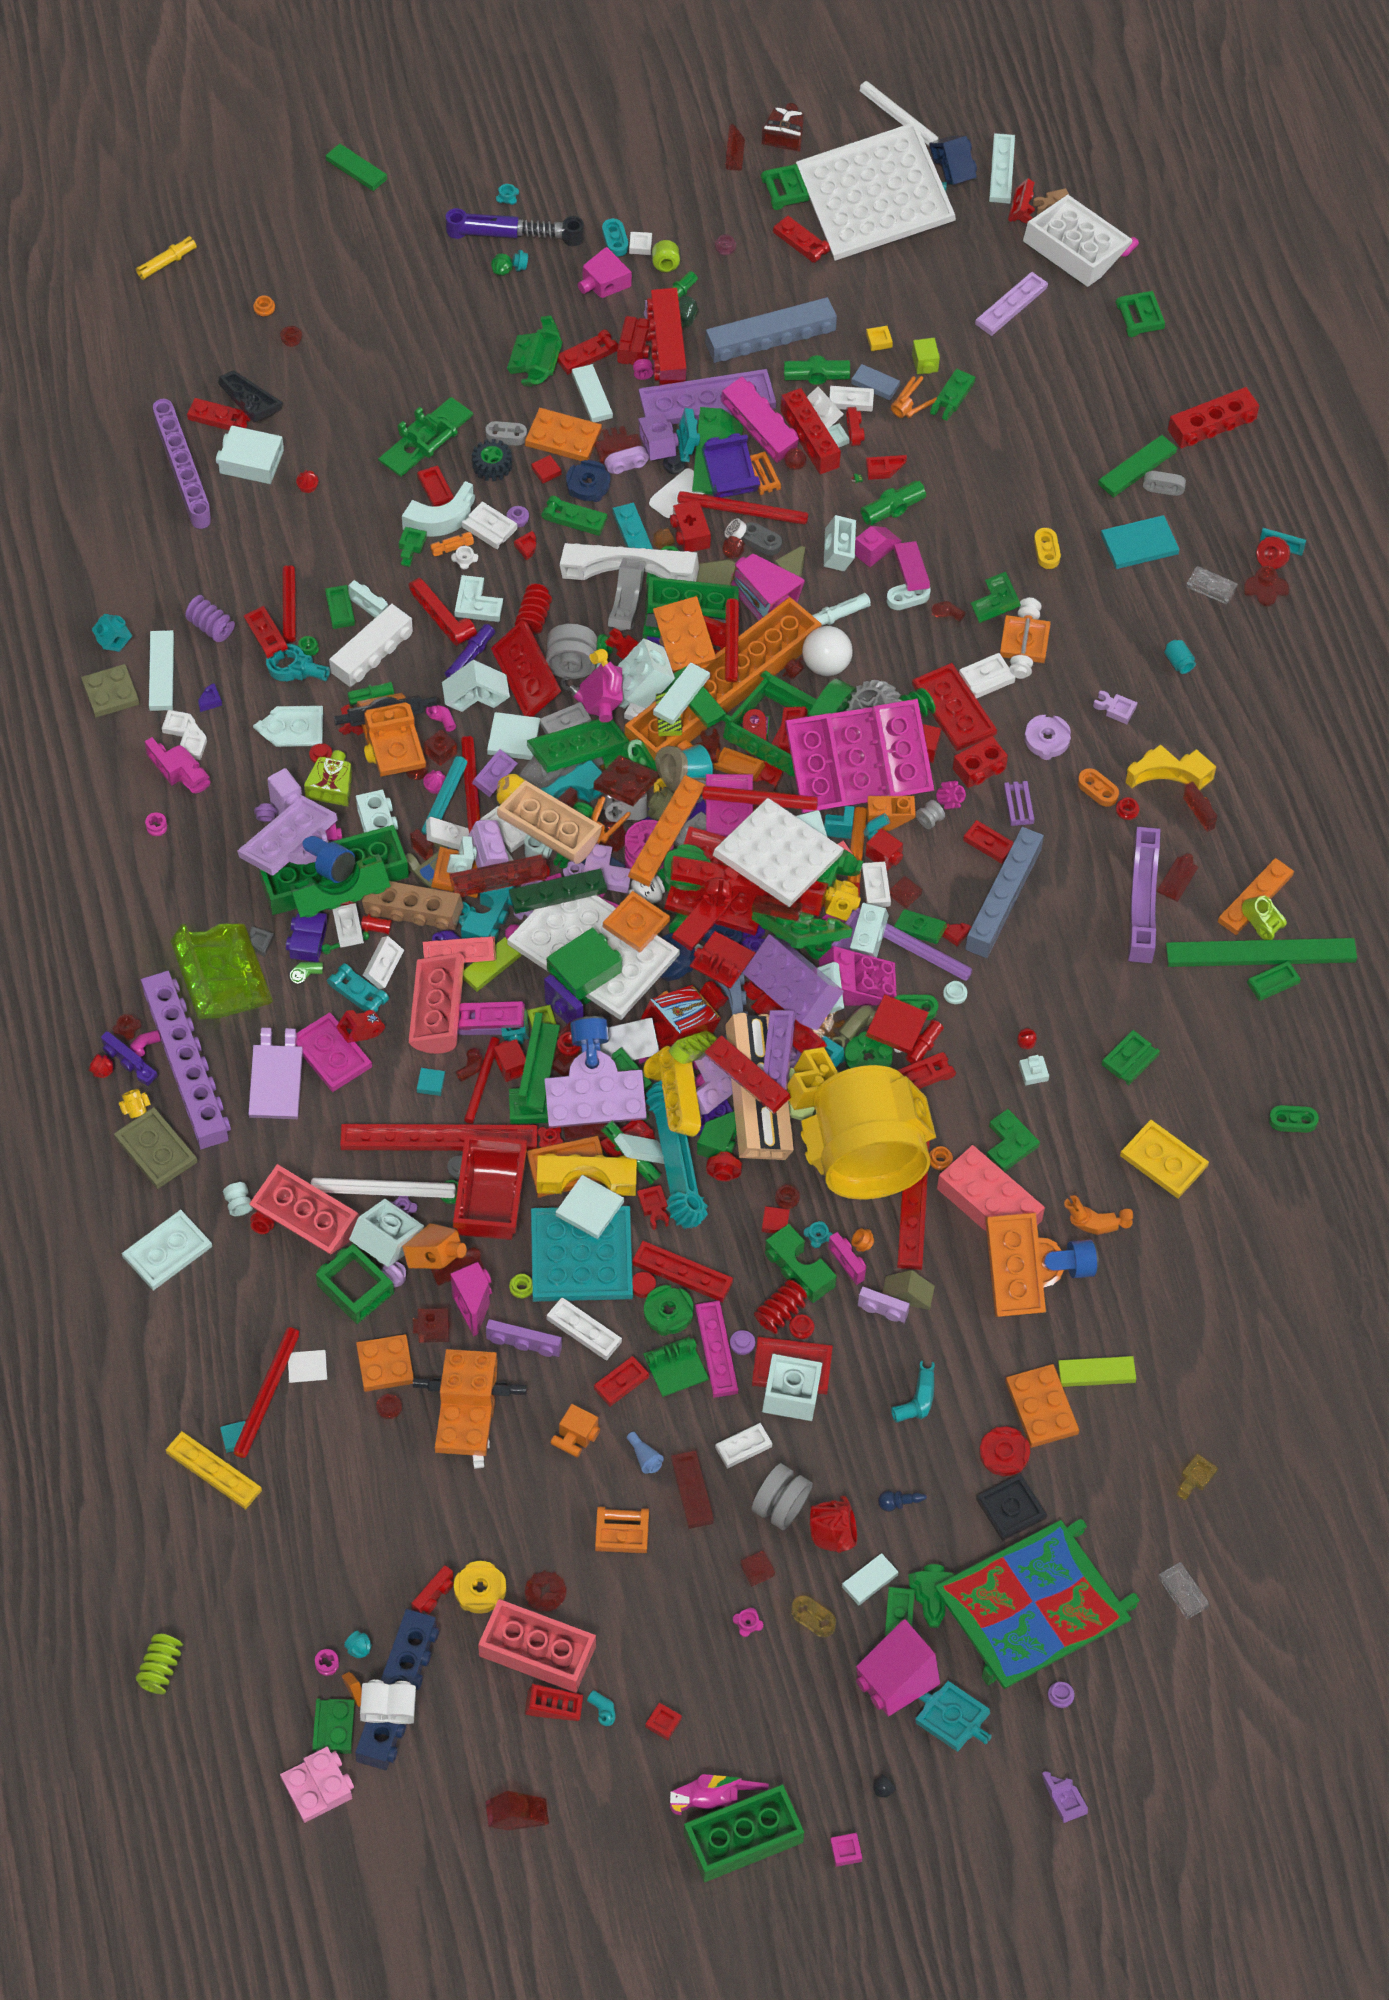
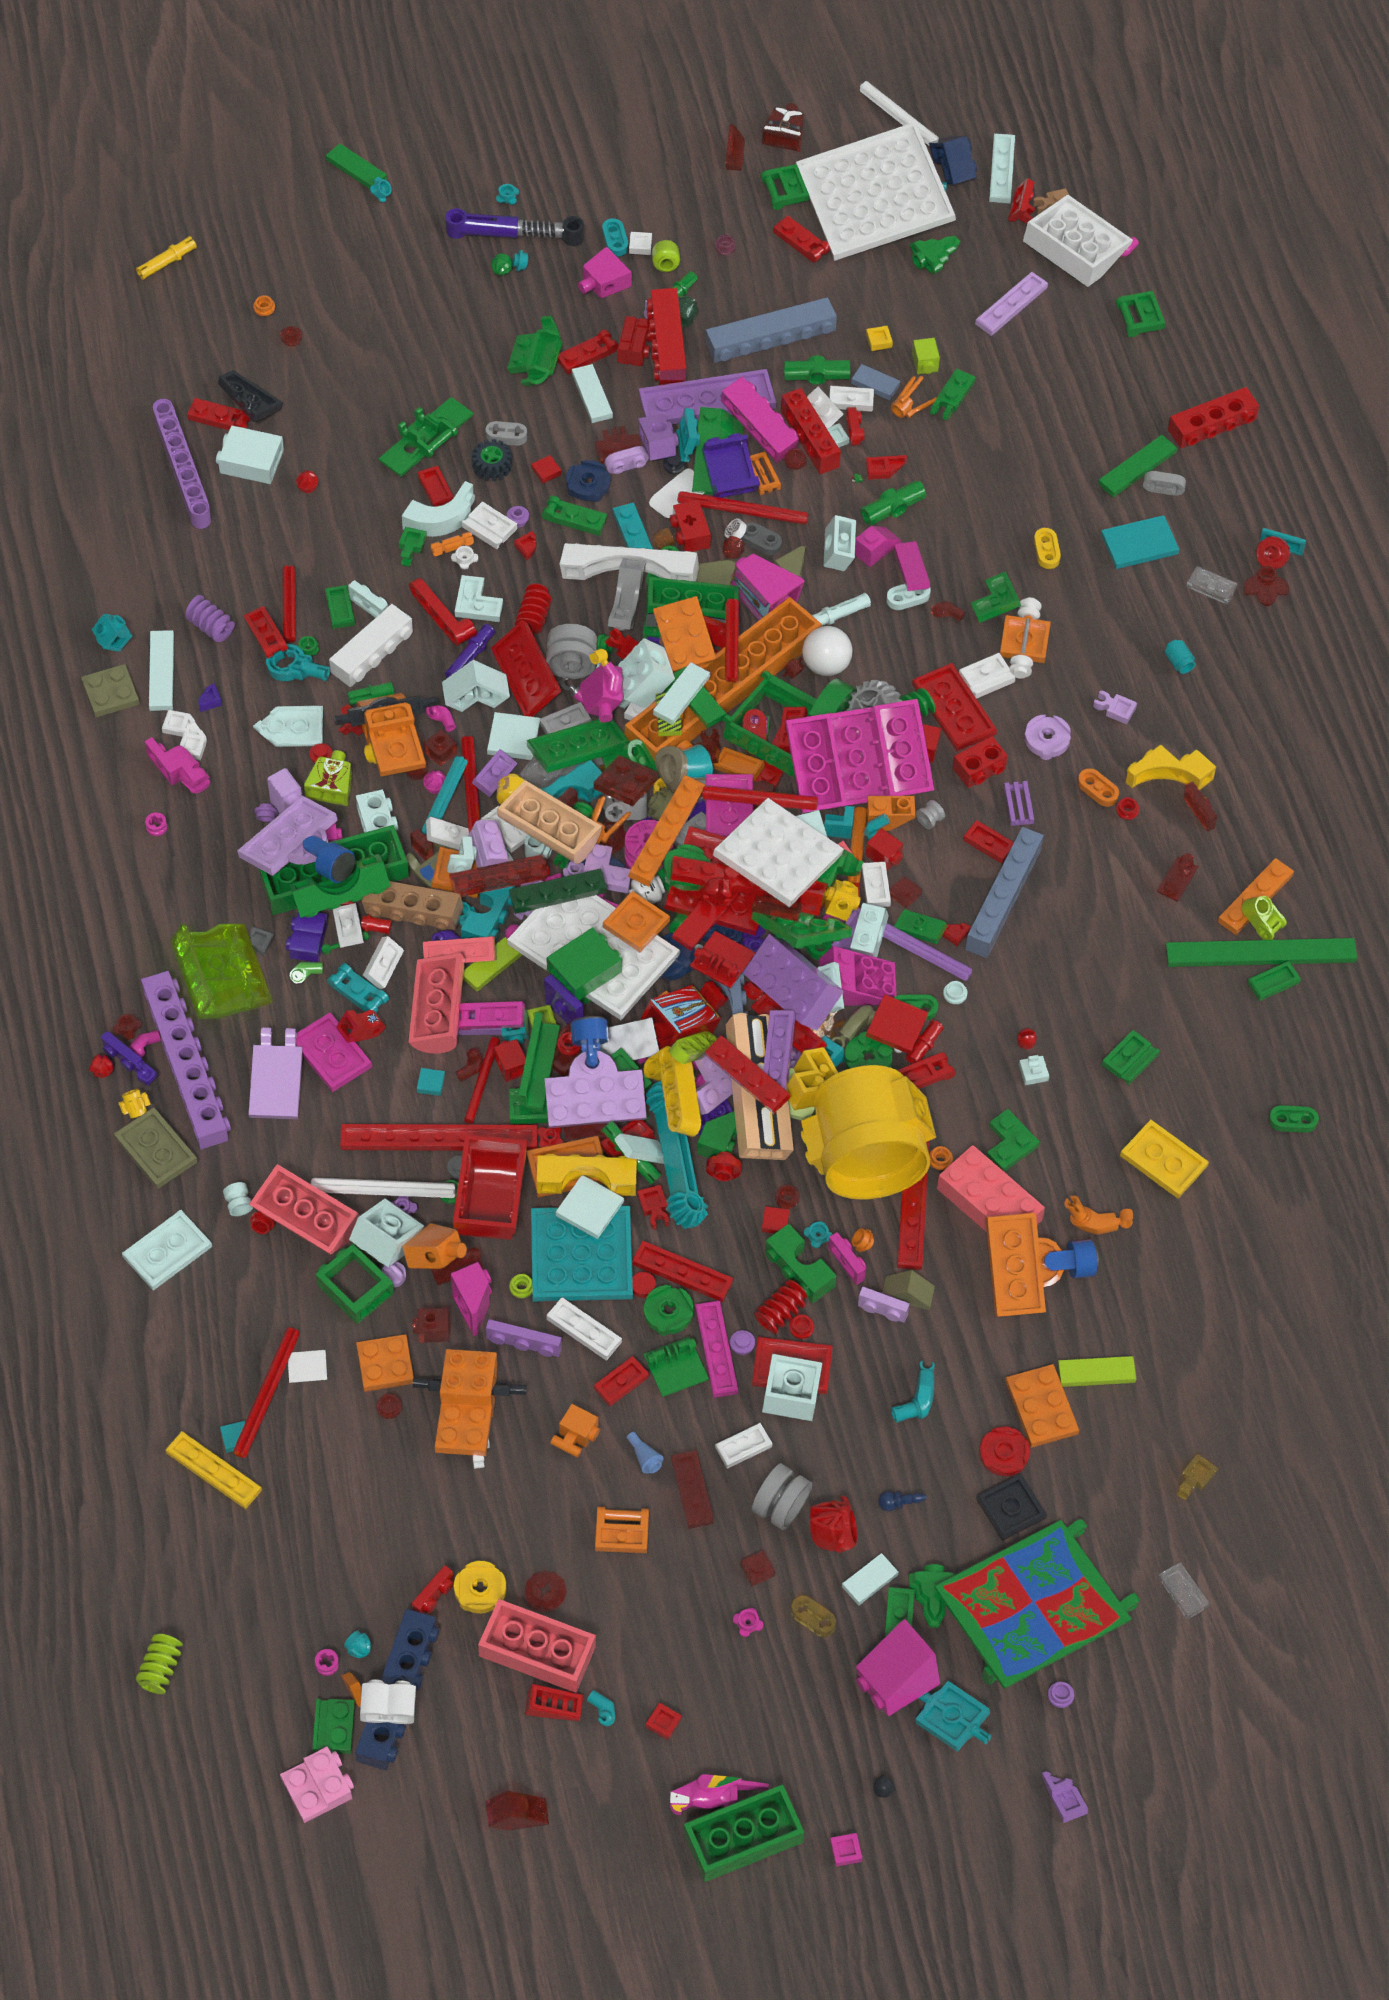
(381, 189): none -> teal plate
(563, 435): orange plate -> none
(643, 369): dark pink bush -> none
(933, 253): none -> green rock
(951, 794): dark pink gear -> none
(1143, 895): medium lavender arch -> none

